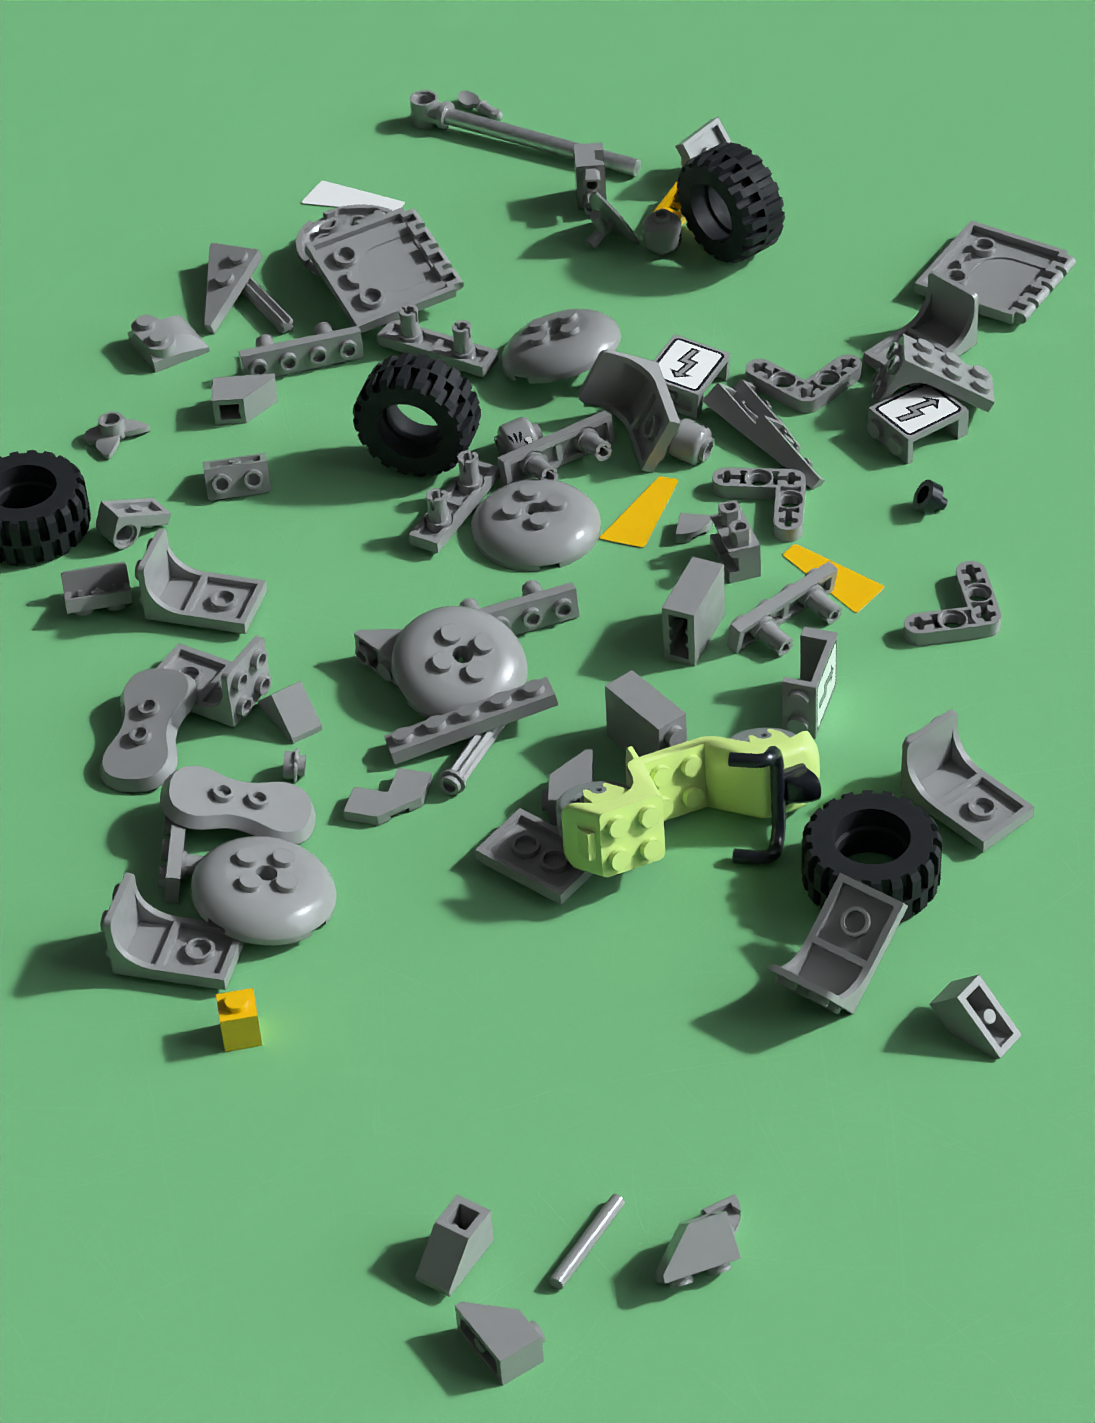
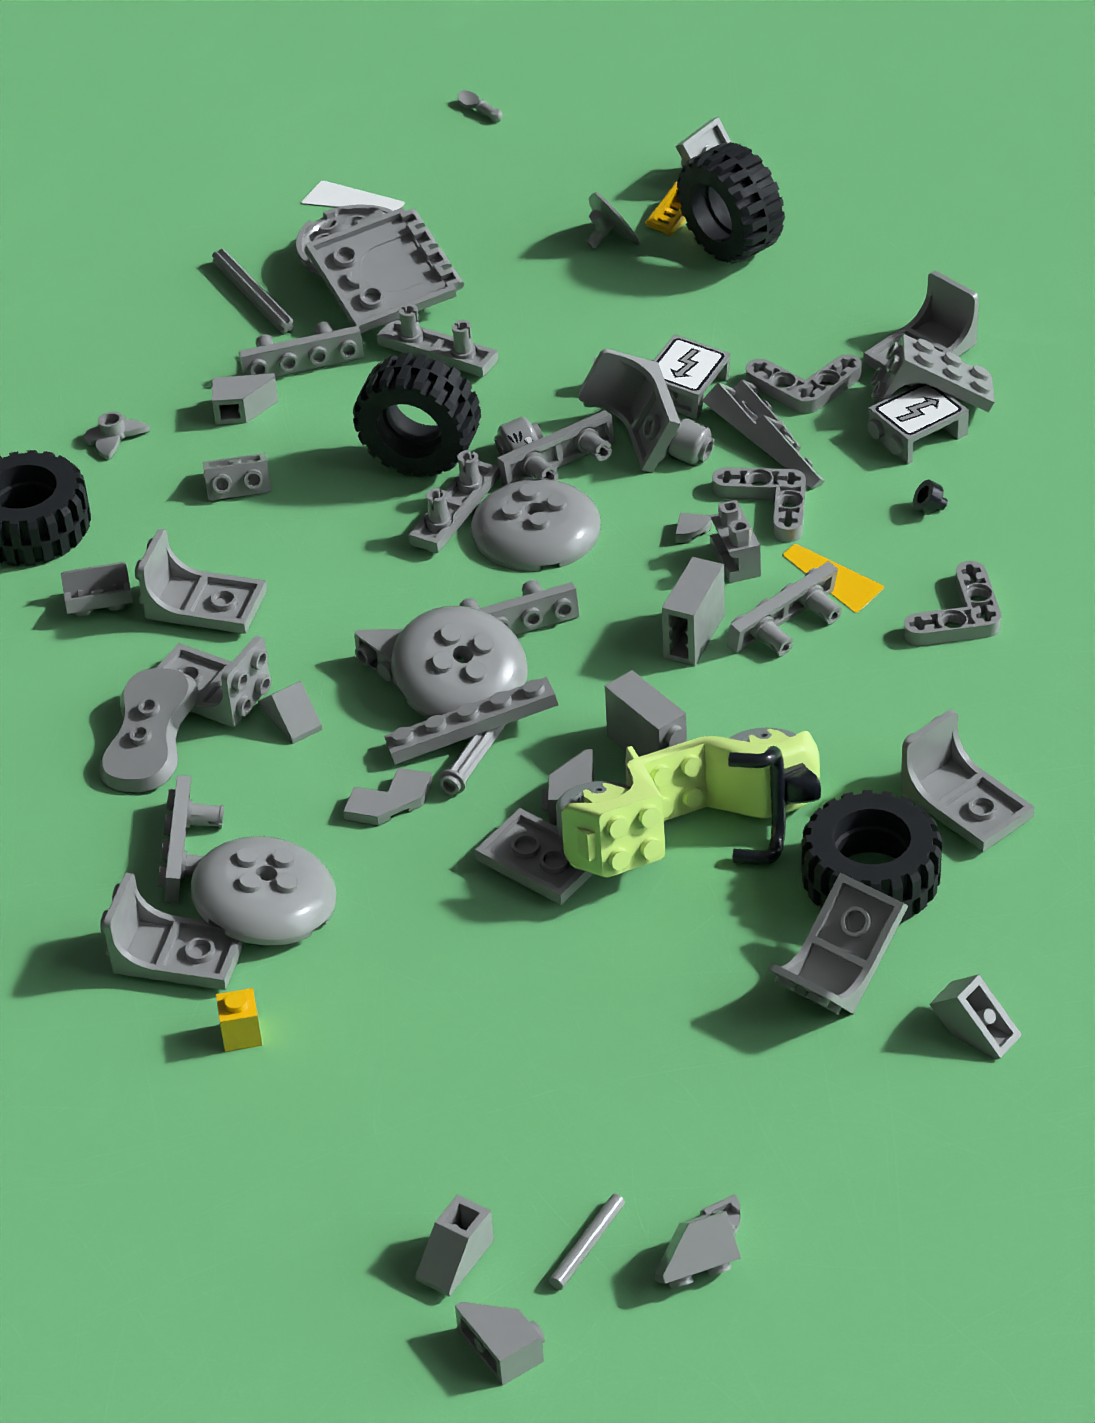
(123, 519): light grey plate -> none
(165, 341): light grey slope -> none
(209, 800): light grey plate -> none
(227, 275): light grey wing -> none
(294, 765): light grey plate -> none
(428, 113): flat silver piece -> none
(559, 345): light grey brick -> none
(589, 173): light grey hips -> none
(641, 517): yellow sticker -> none
(662, 232): light grey head -> none
(808, 698): light grey panel -> none
(1003, 269): light grey hinge -> none

